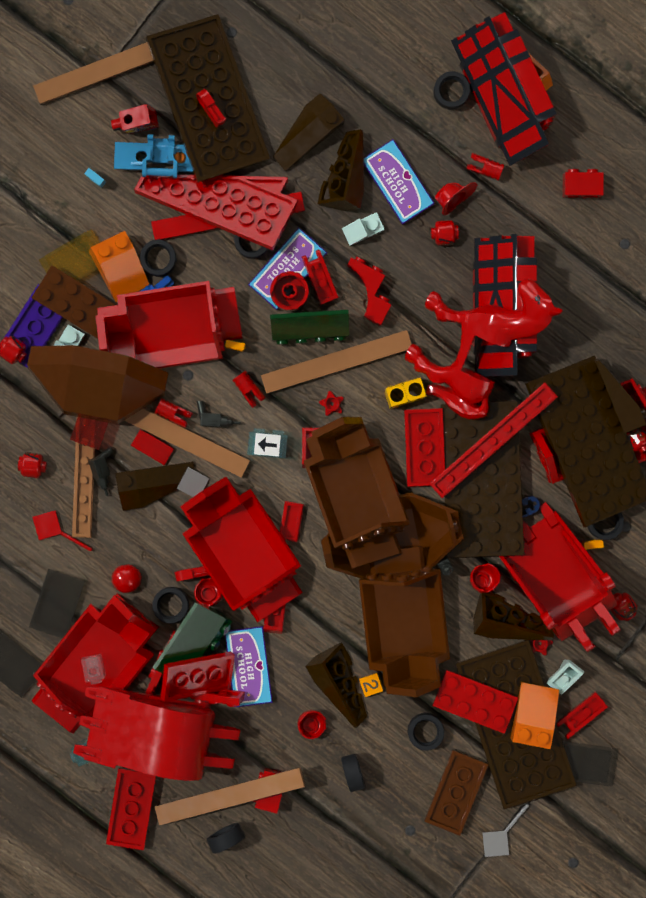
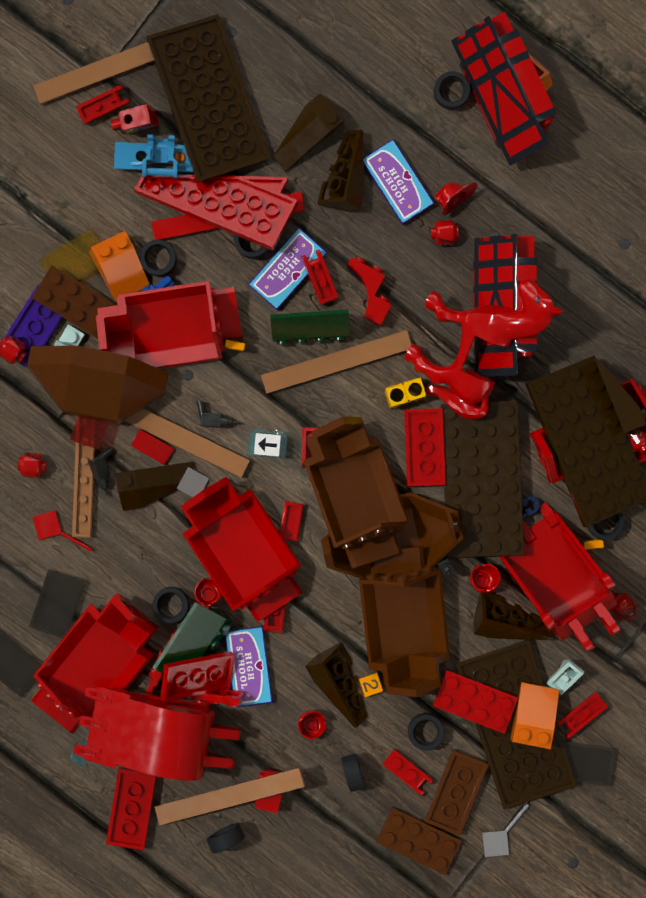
(93, 668): clear brick -> none
(95, 177): medium azure tile -> none
(101, 105): none -> red hinge
(126, 578): red hair -> none
(169, 410): red hinge -> none
(190, 573): red piece -> none
(210, 107): red piece -> none
(246, 385): red hinge -> none
(285, 281): red brick -> none
(326, 403): red plate -> none
(363, 229): light aqua slope -> none
(406, 771): none -> red hinge
(418, 840): none -> reddish brown plate
(490, 168): red hinge -> none
(493, 440): red tile -> none
(540, 648): red plate -> none
(583, 184): red brick -> none

